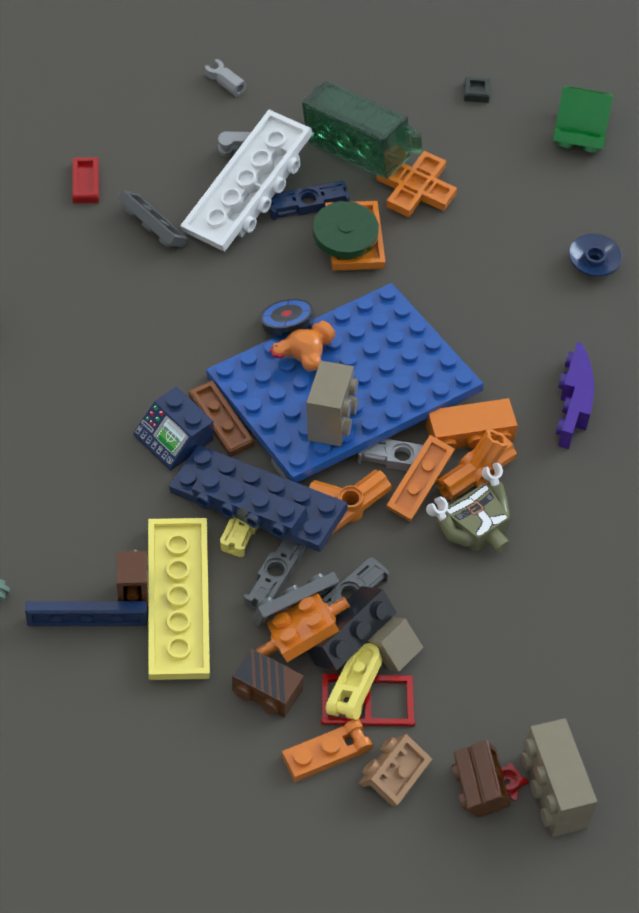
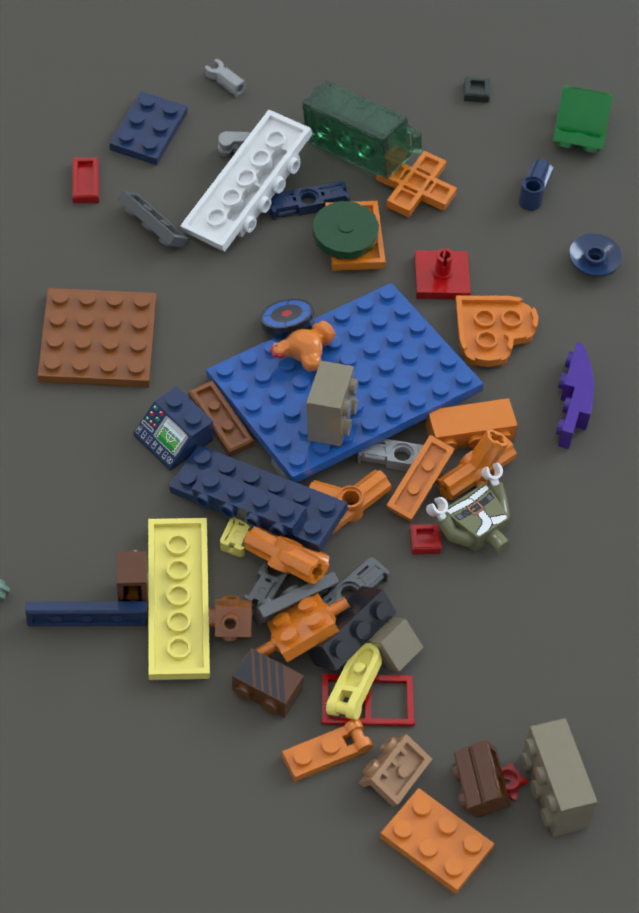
(97, 337): none -> dark orange plate
(148, 128): none -> dark blue plate
(231, 618): none -> dark orange brick
(287, 555): none -> orange piece
(425, 539): none -> red tile
(437, 841): none -> orange plate
(441, 274): none -> red tile
(492, 326): none -> orange plate
(535, 184): none -> dark blue piece

